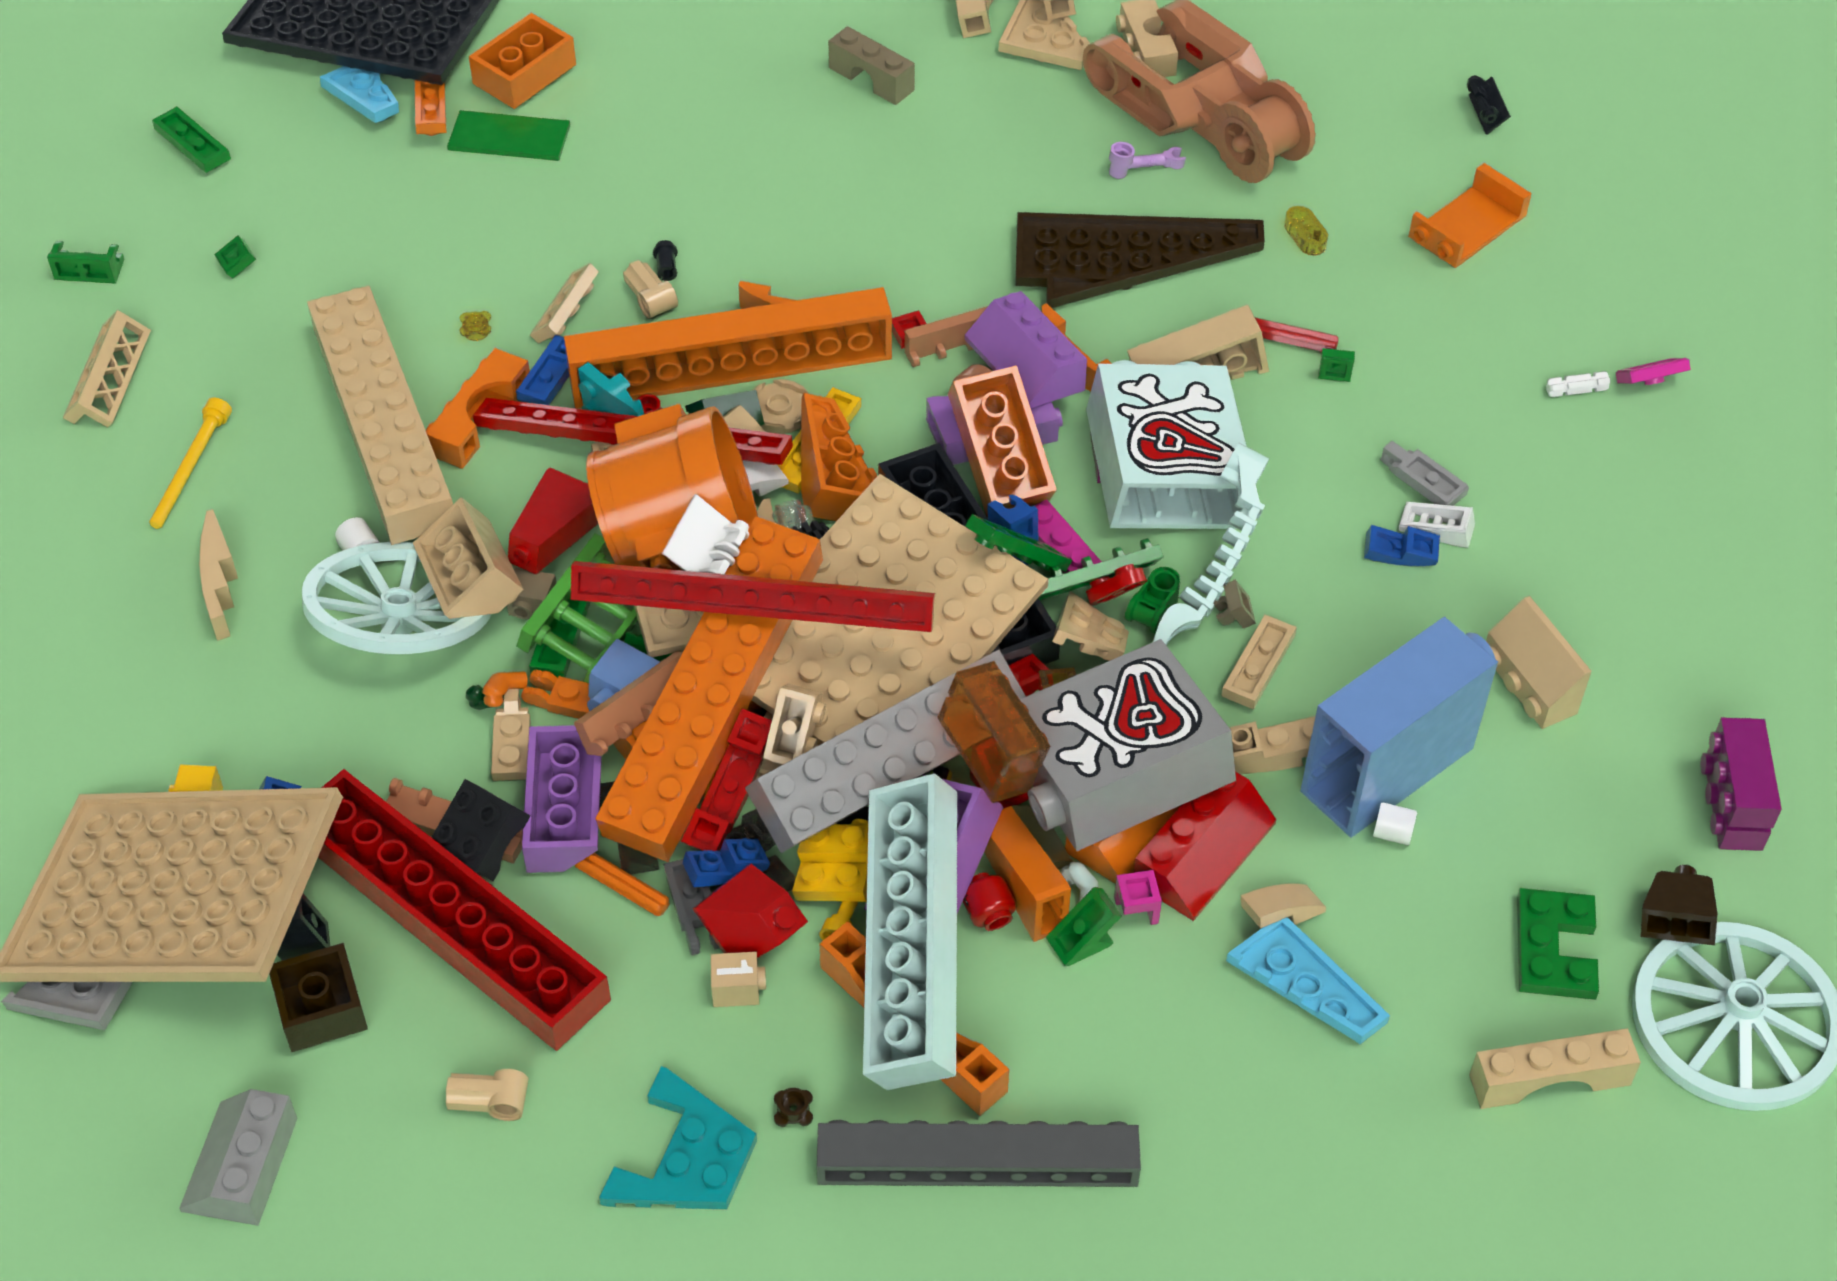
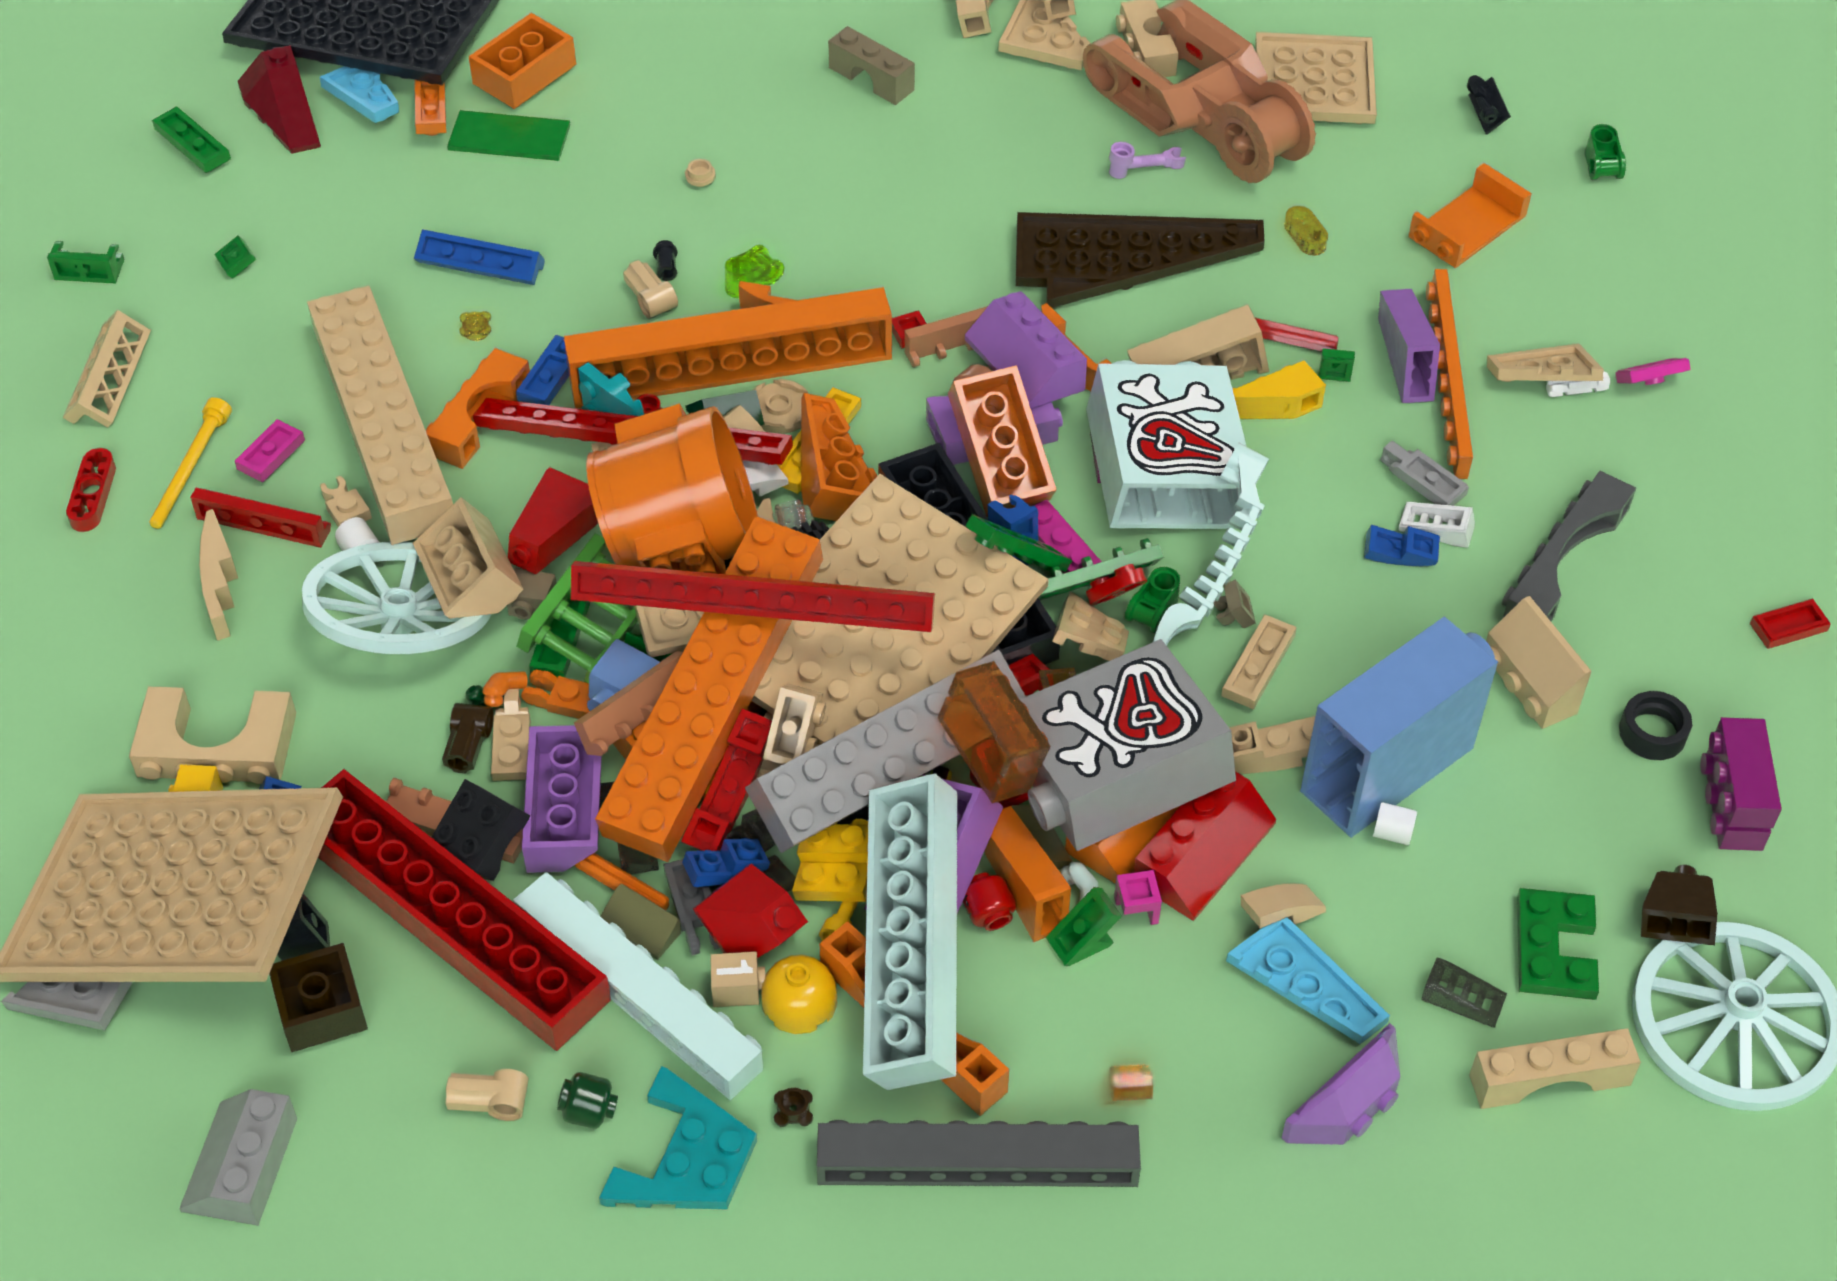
(95, 501): none -> red beam
(249, 757): none -> tan arch
(261, 517): none -> red hinge
(269, 450): none -> dark pink plate
(279, 99): none -> dark red wedge
(343, 503): none -> tan plate
(467, 728): none -> dark brown piece
(478, 257): none -> blue hinge
(565, 304): tan plate -> none
(587, 1100): none -> dark green head
(642, 920): none -> olive slope
(646, 990): none -> light aqua brick
(700, 173): none -> tan plate
(705, 539): white hinge -> none
(751, 268): none -> clear neon green piece
(799, 994): none -> yellow cylinder
(1130, 1082): none -> clear orange brick
(1282, 394): none -> yellow slope
(1326, 70): none -> tan plate
(1350, 1097): none -> medium lavender wedge
(1409, 344): none -> medium lavender slope
(1450, 379): none -> orange plate
(1458, 977): none -> clear smoke slope
(1546, 364): none -> tan wing
(1598, 511): none -> dark grey arch
(1604, 153): none -> green piece
(1659, 704): none -> black tyre
(1790, 623): none -> red tile

